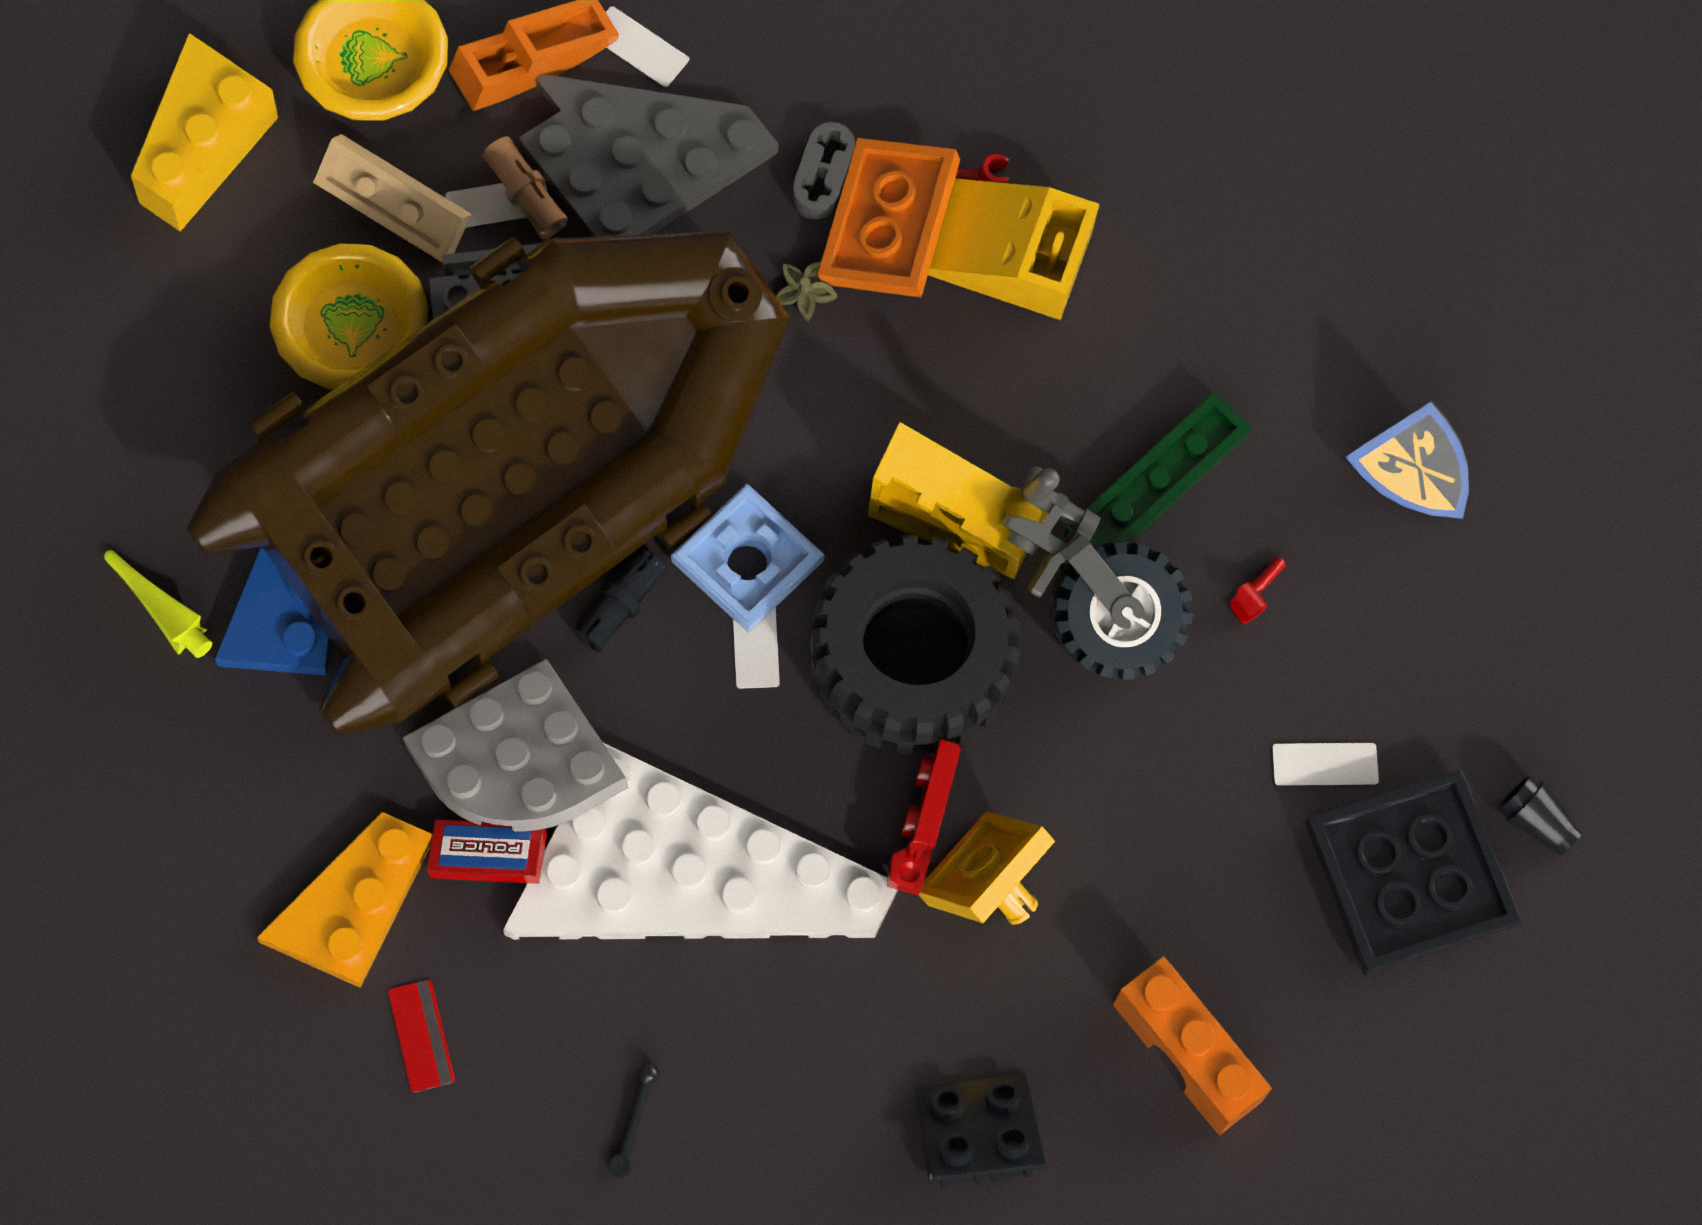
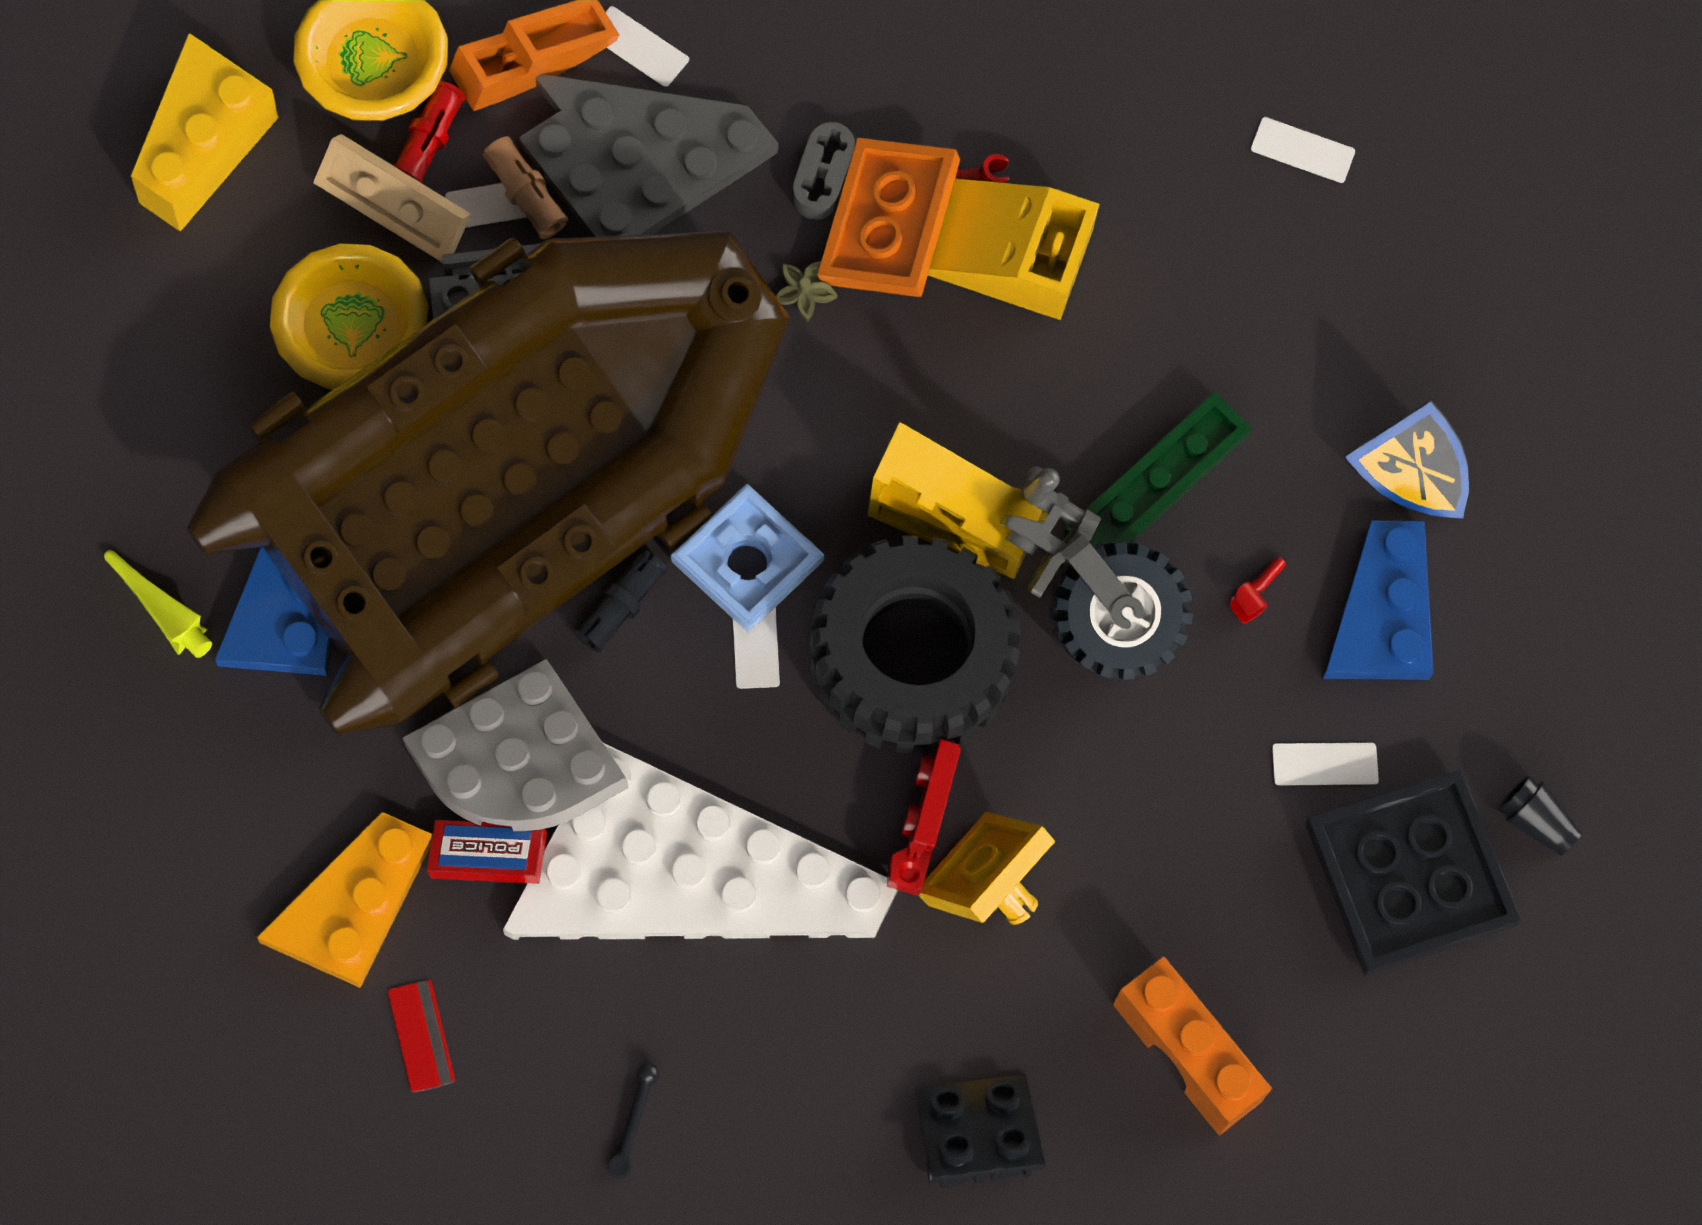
(430, 130): none -> red pin
(1303, 149): none -> white sticker
(1387, 609): none -> blue wing

